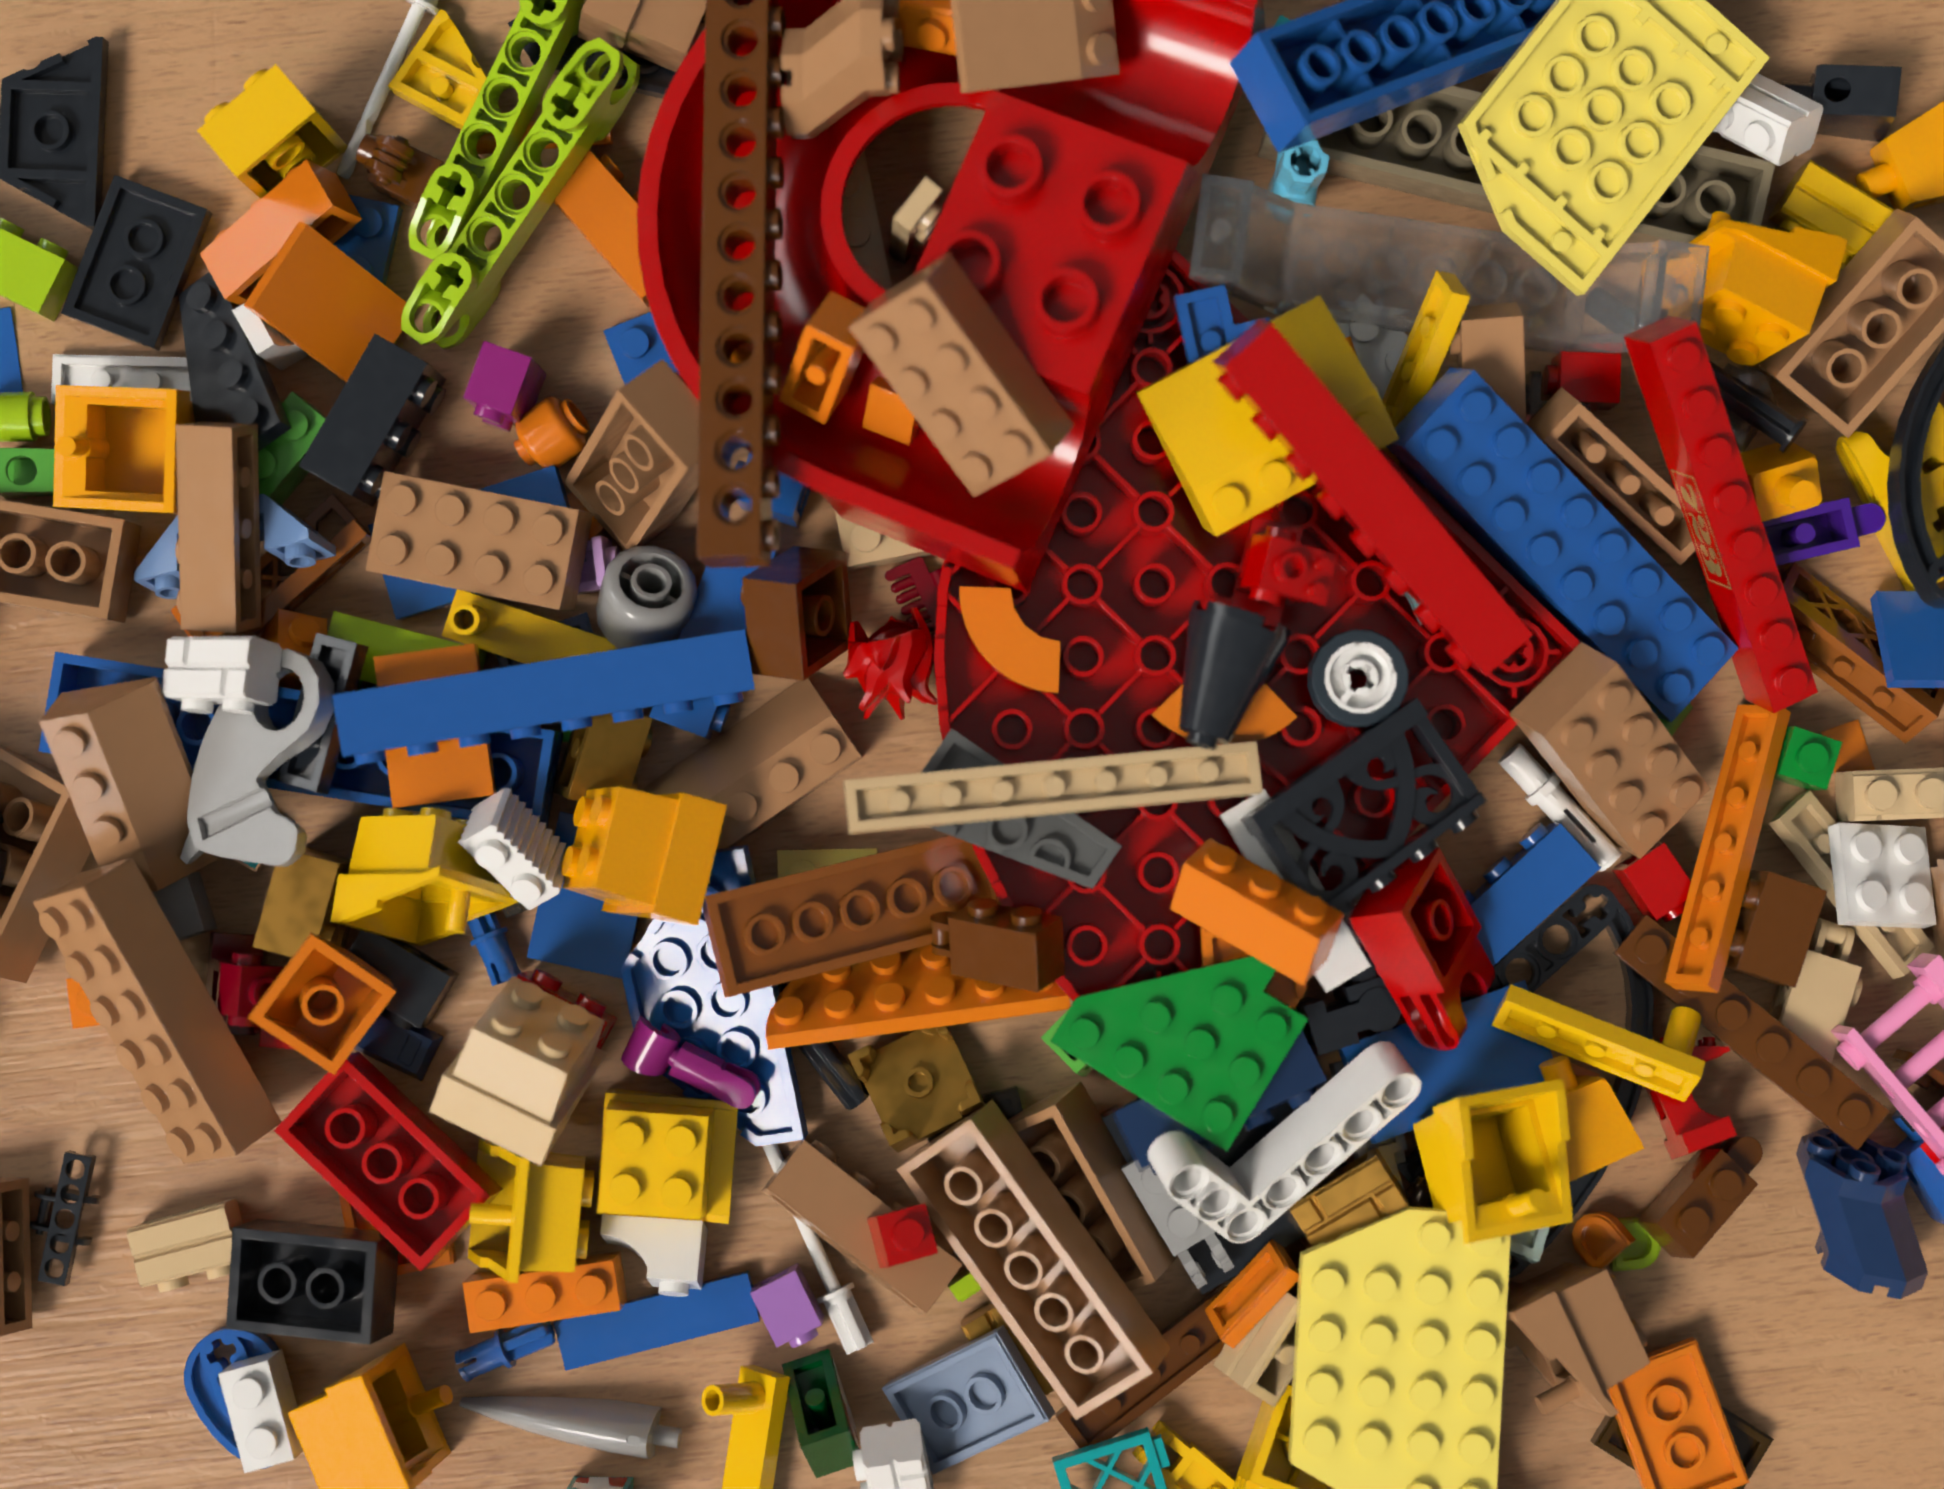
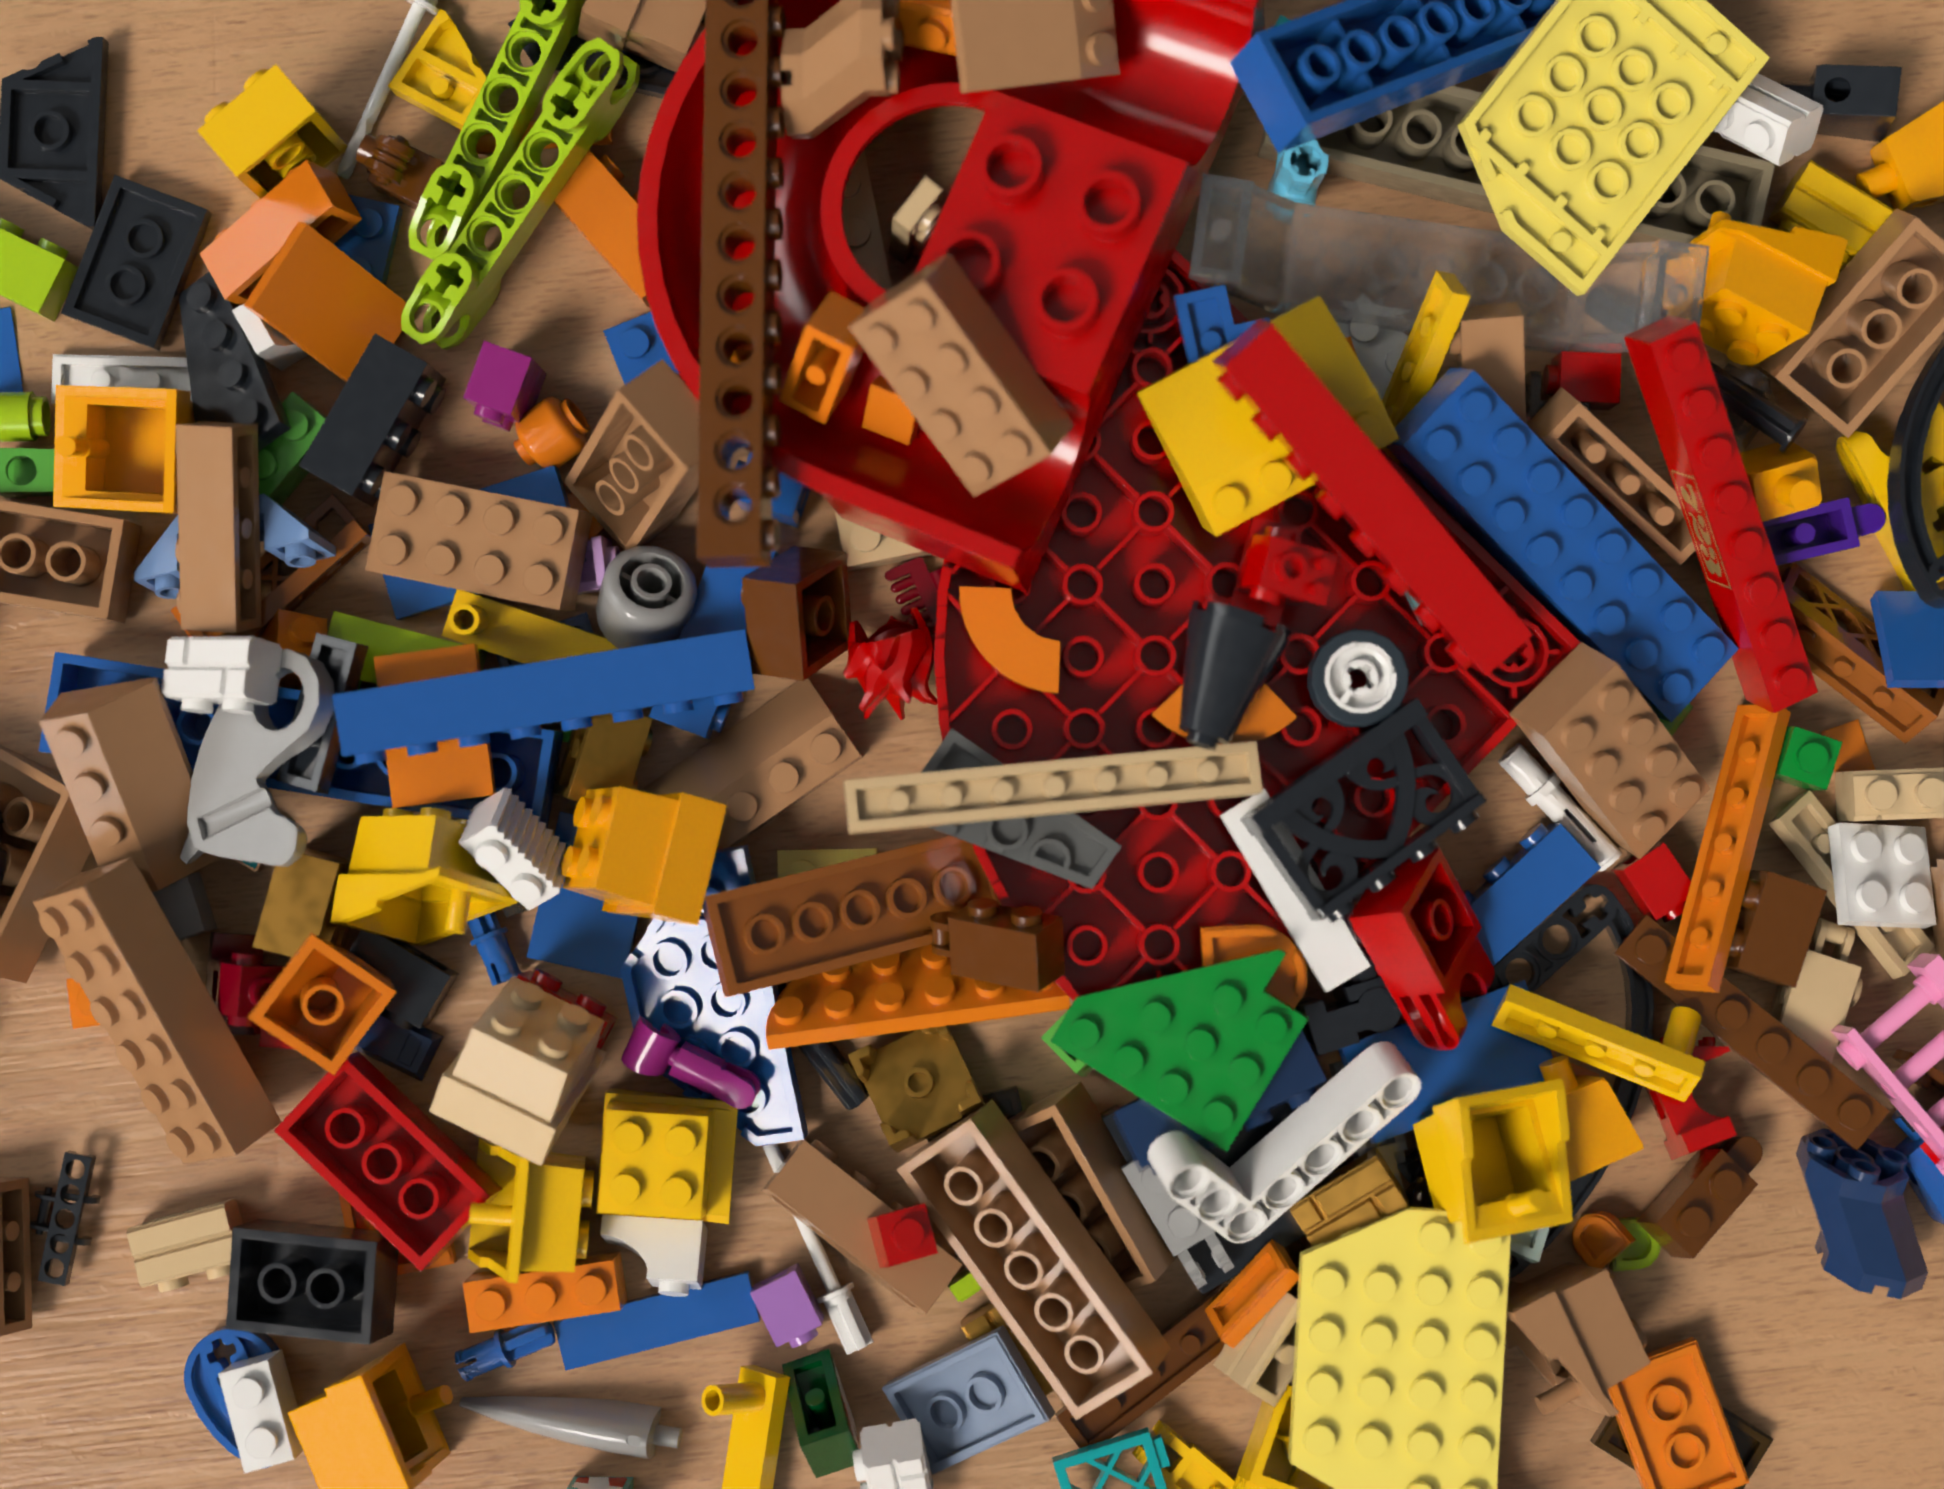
(1256, 911): orange brick -> none

